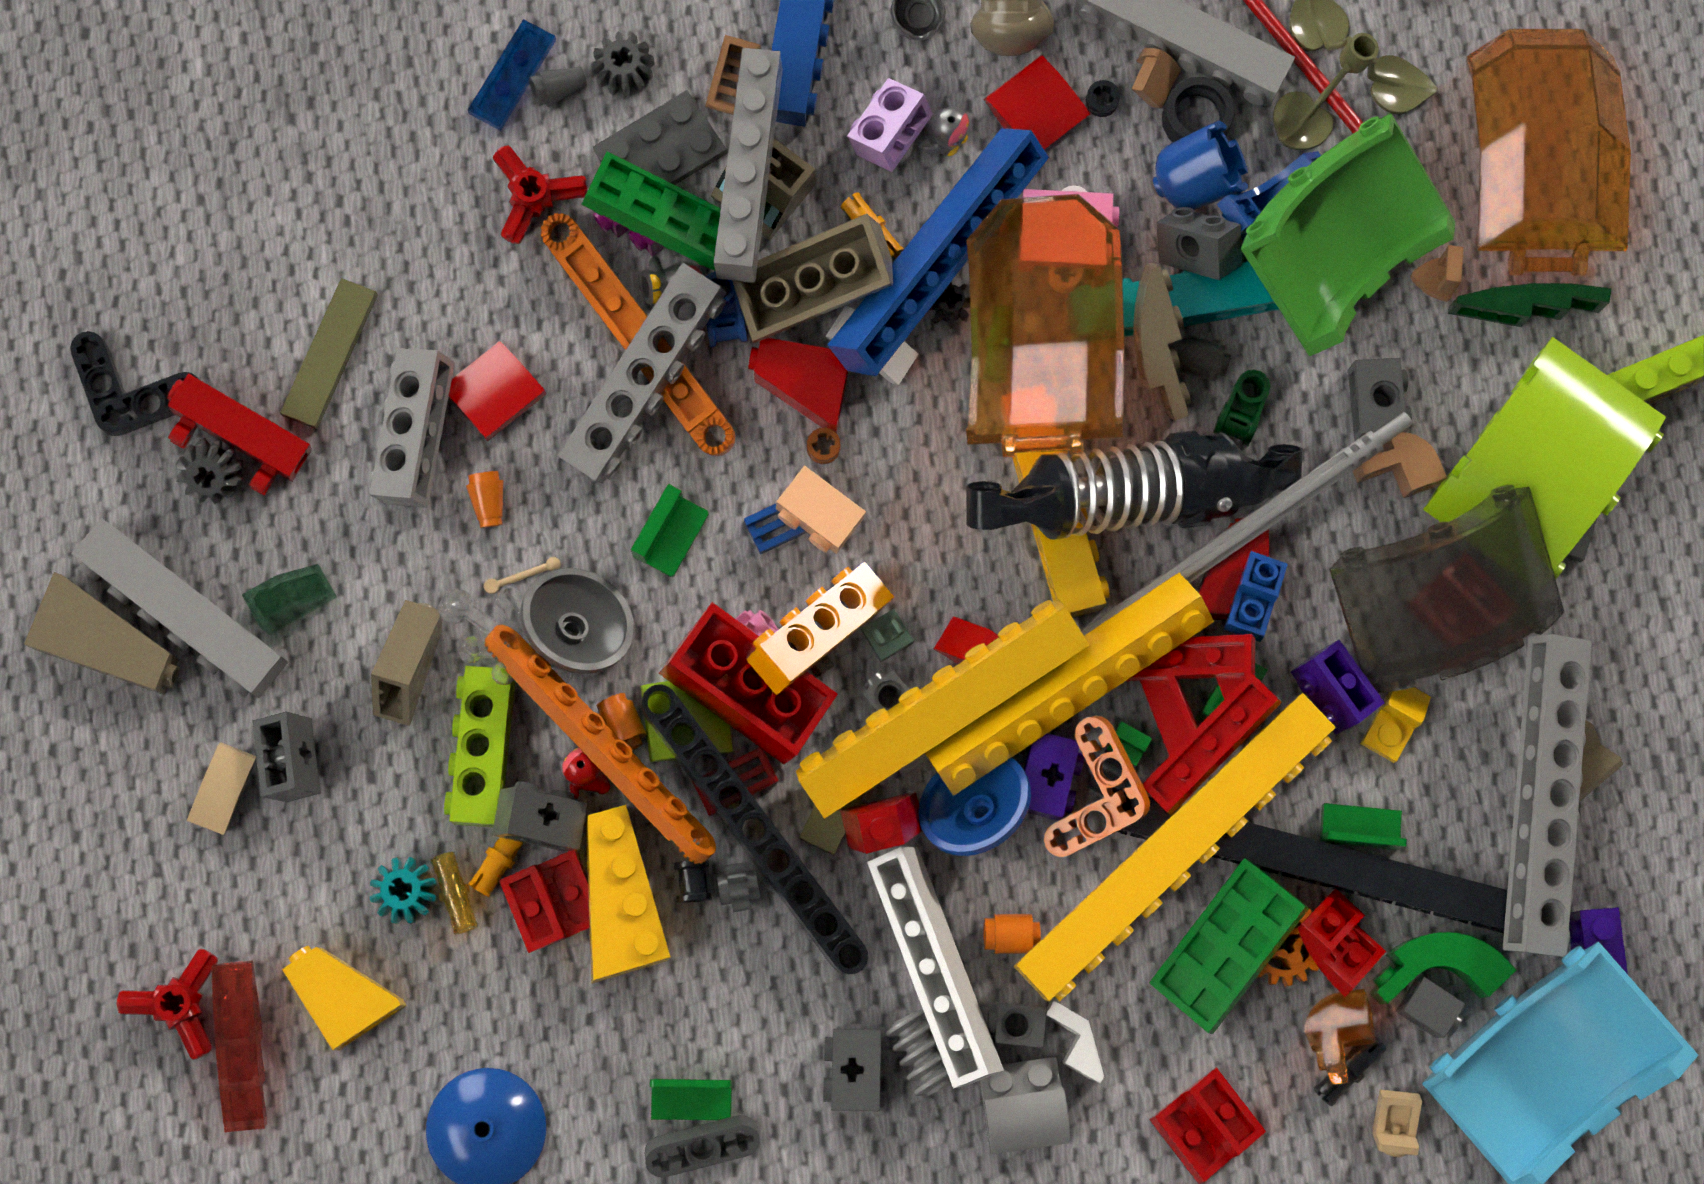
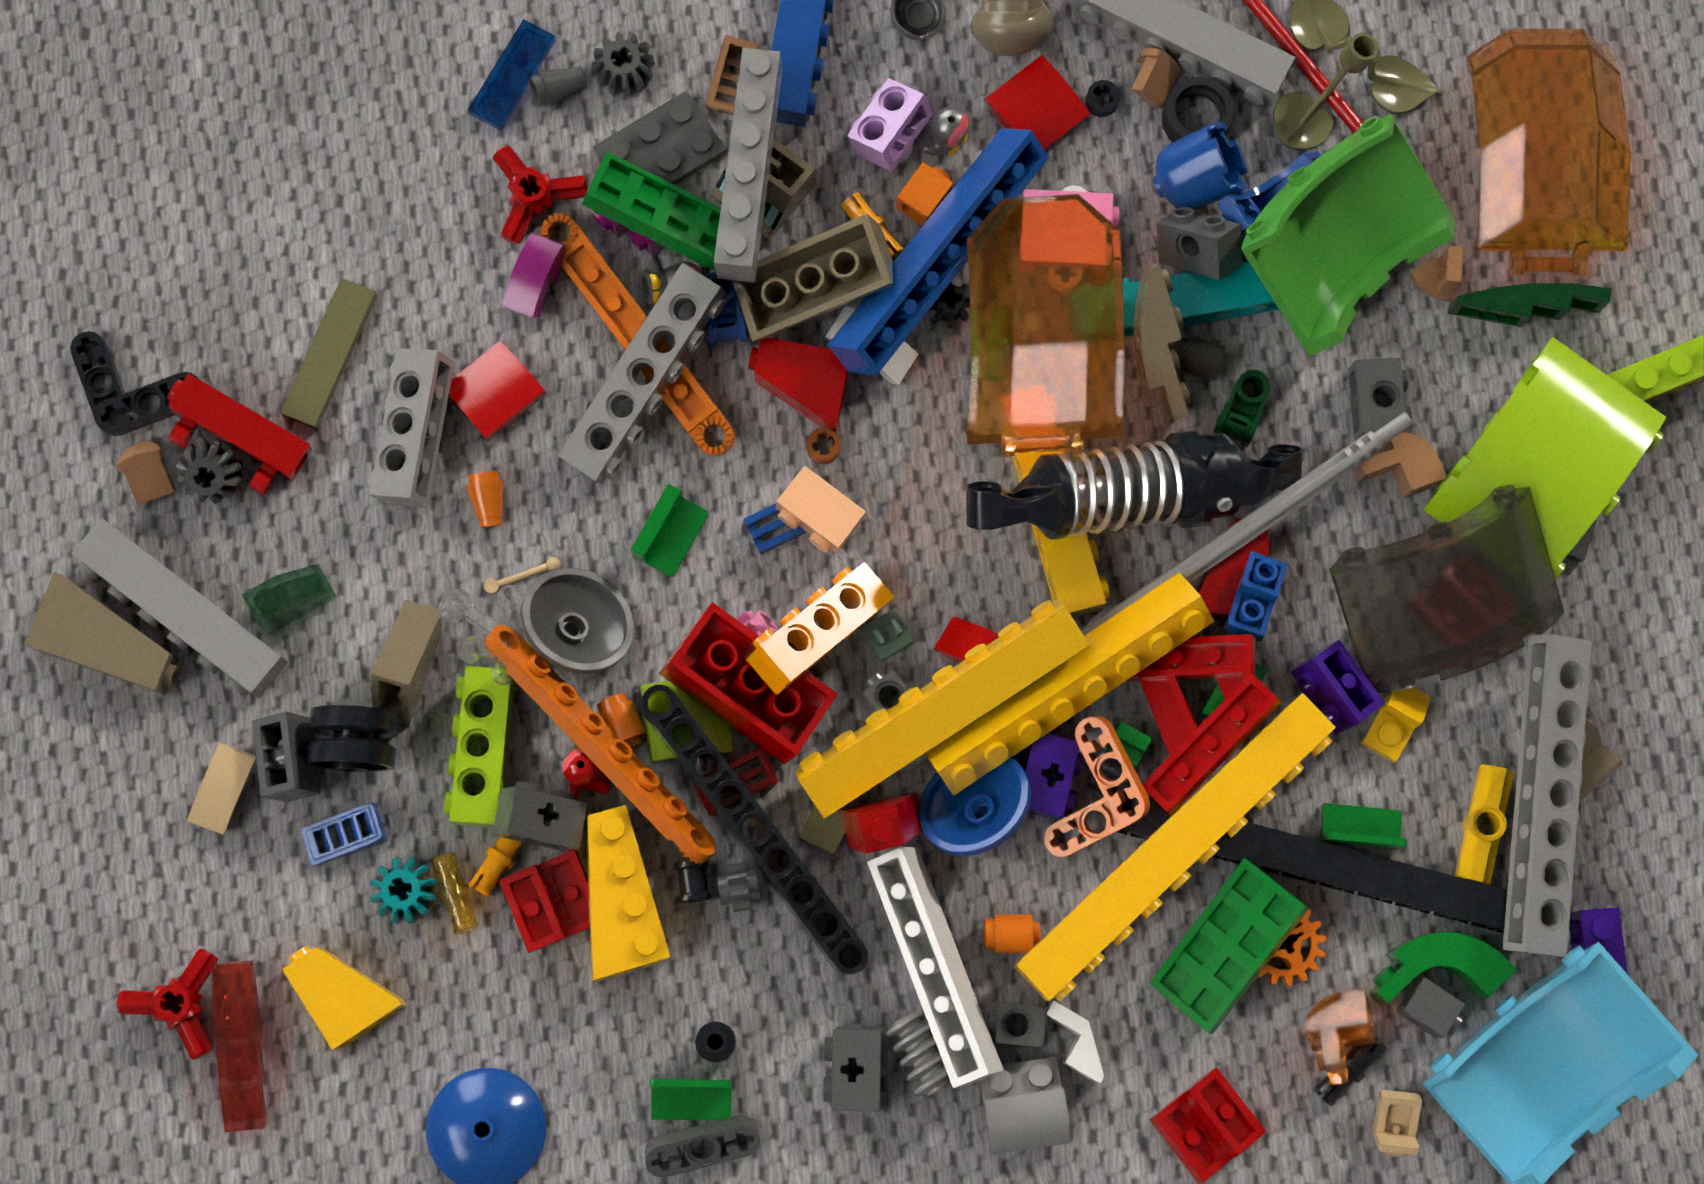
(146, 471): none -> medium nougat tile
(353, 738): none -> black wheel
(374, 823): none -> slope
(530, 277): none -> magenta slope
(727, 1048): none -> black brick
(924, 193): none -> orange brick
(1338, 943): red slope -> none
(1488, 800): none -> yellow piece

